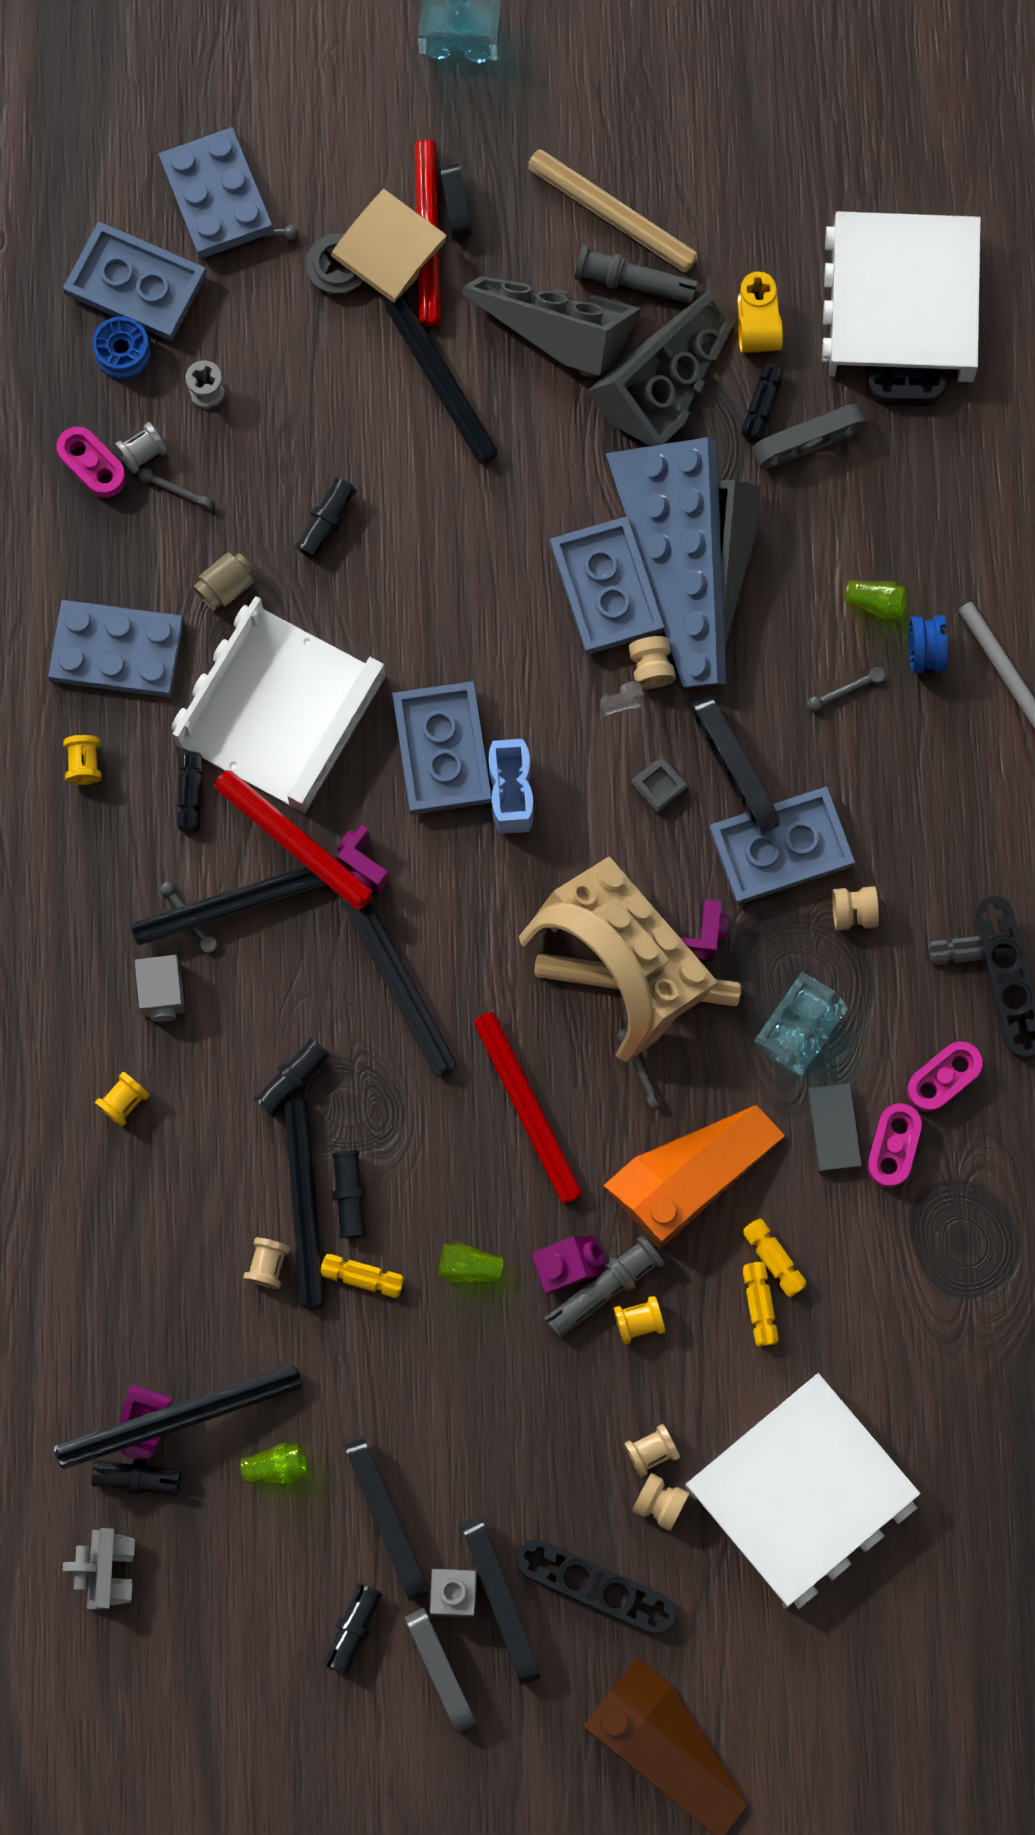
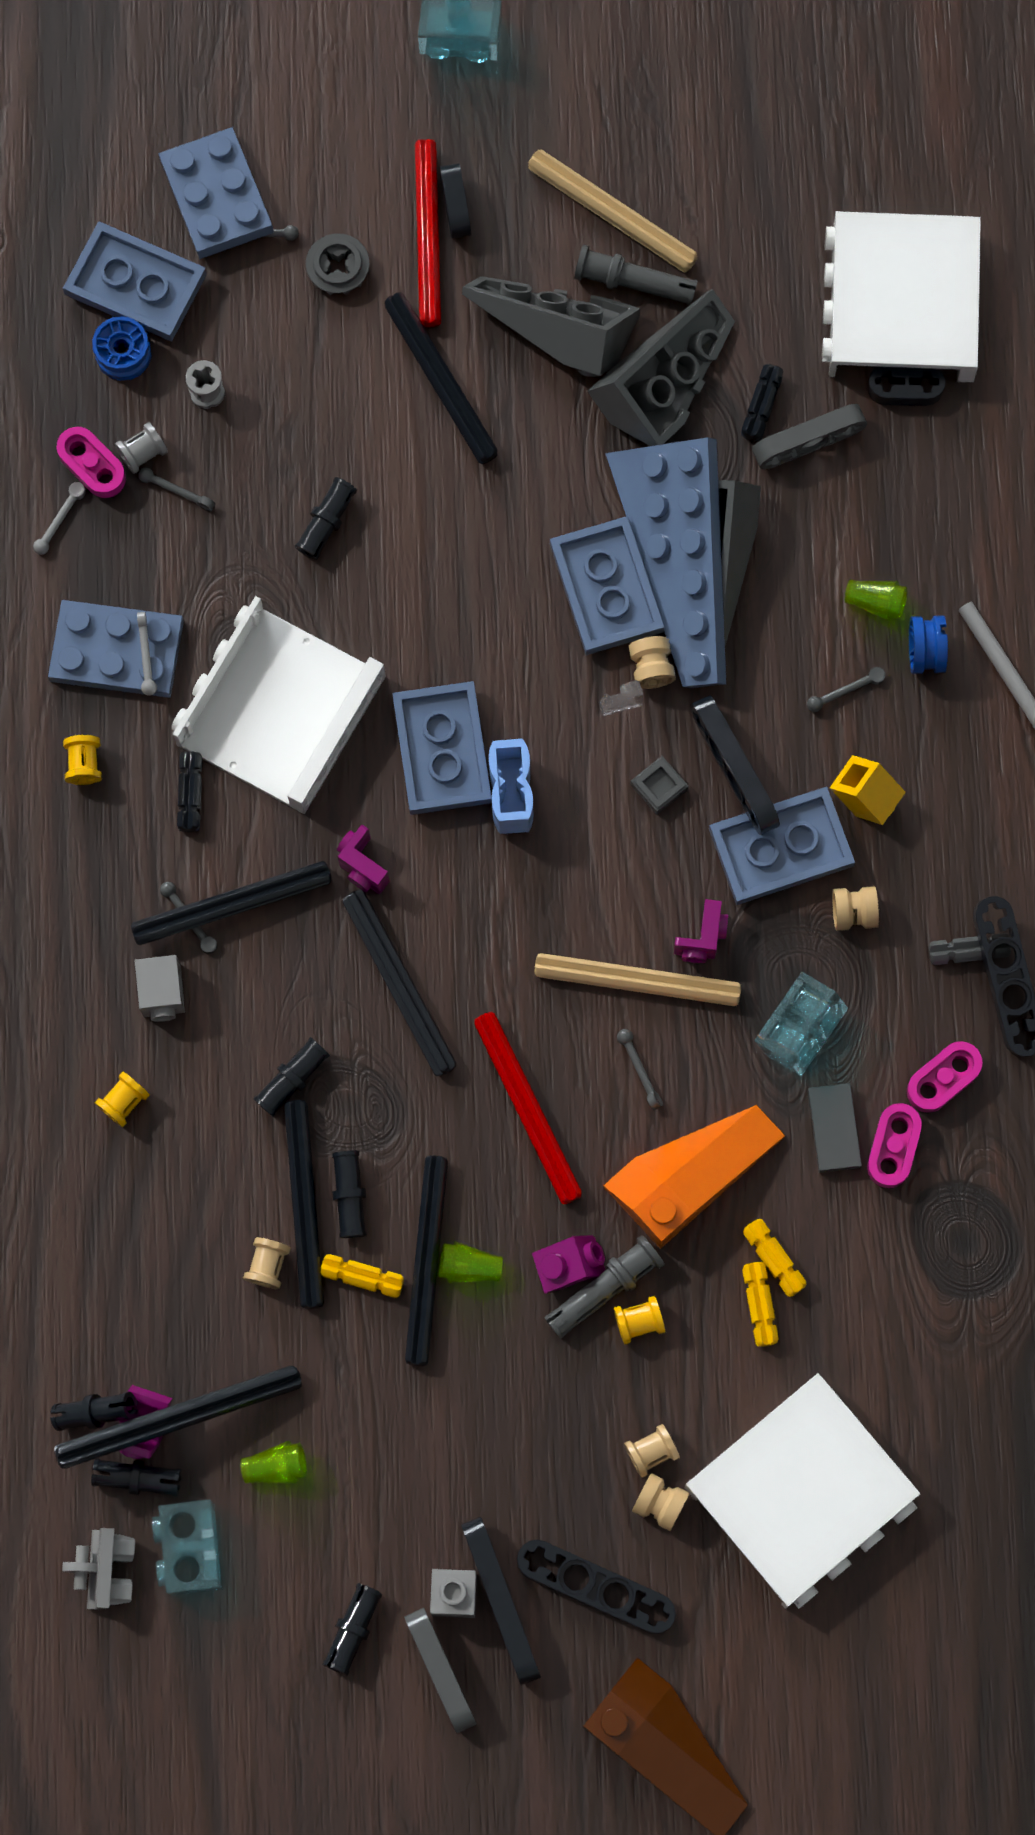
(77, 492): none -> light grey hinge
(94, 1411): none -> black pin
(148, 687): none -> light grey hinge
(199, 1545): none -> clear light blue brick
(224, 581): dark tan brick -> none
(294, 840): red axle -> none
(386, 1518): black beam -> none
(388, 245): tan slope -> none
(426, 1260): none -> black axle
(633, 944): tan piece -> none
(759, 319): yellow piece -> none
(867, 790): none -> yellow brick

